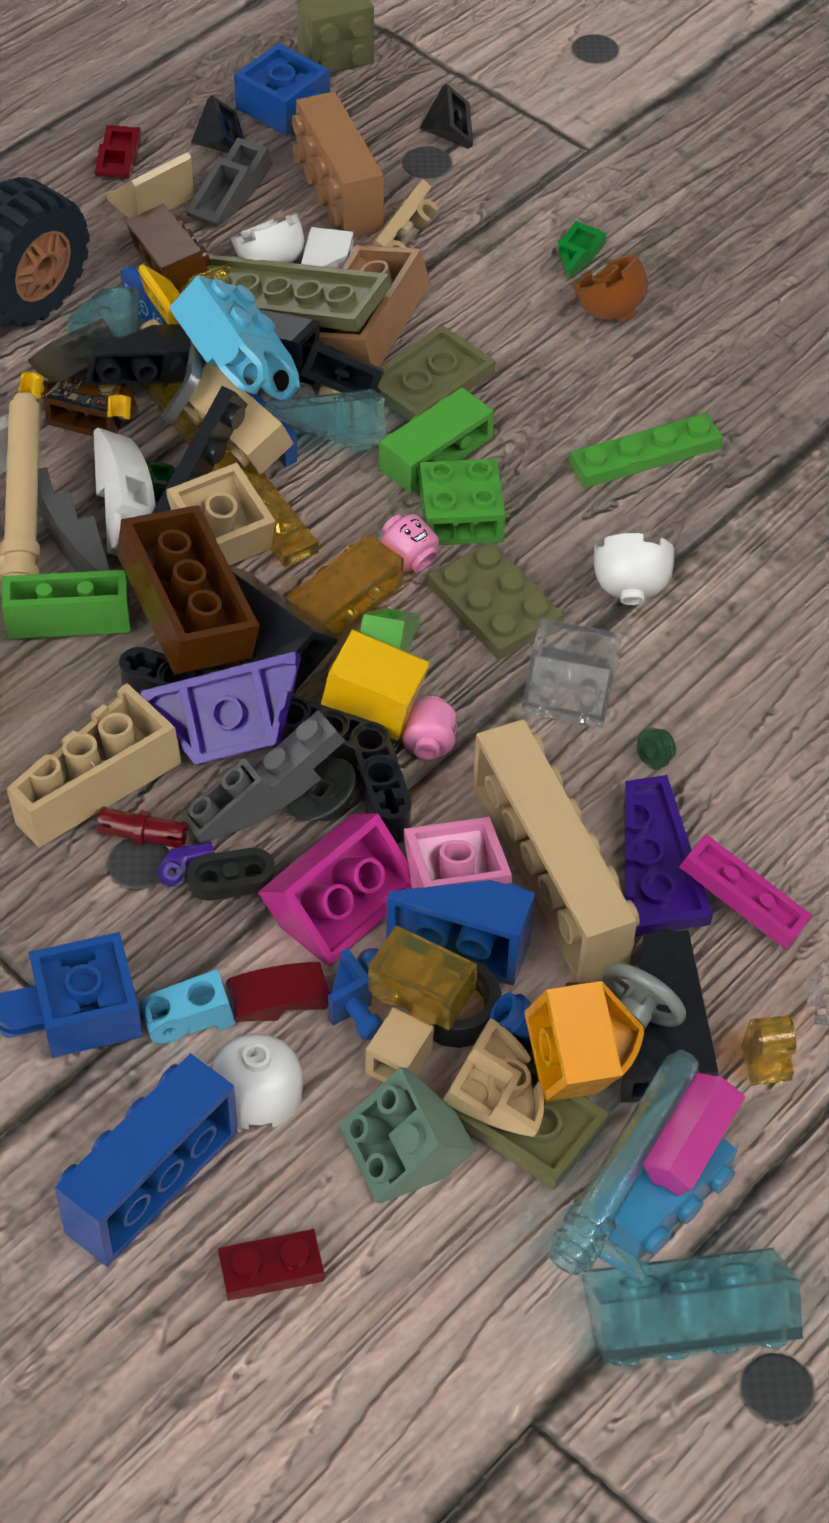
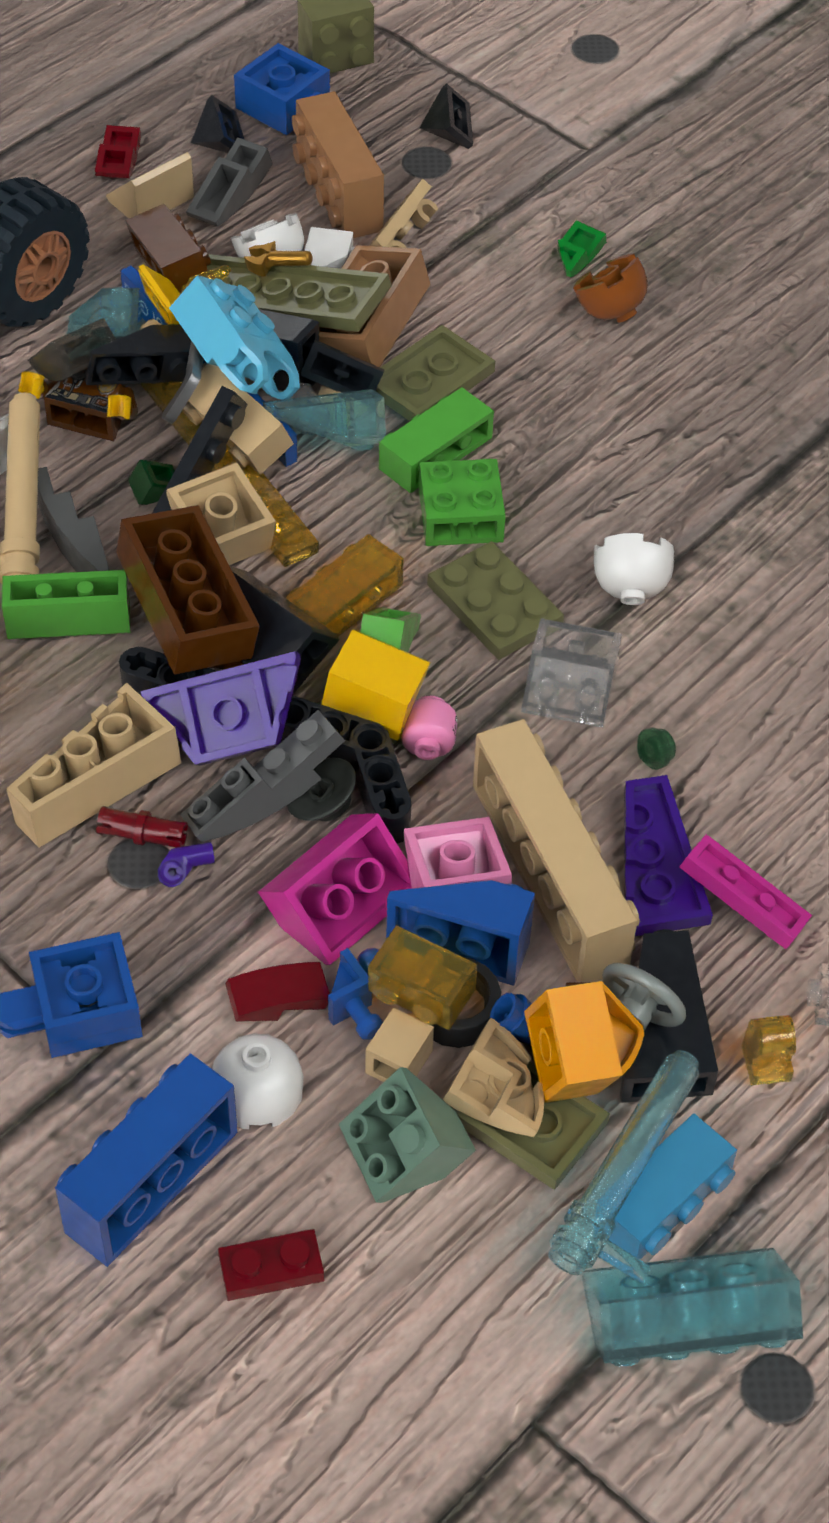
(122, 481): white slope -> none
(187, 1008): medium azure leg -> none
(231, 873): pearl dark grey plate -> none
(266, 256): none -> pearl gold bar
(411, 540): bright pink head -> none
(645, 450): bright green plate -> none
(693, 1133): dark pink piece -> none

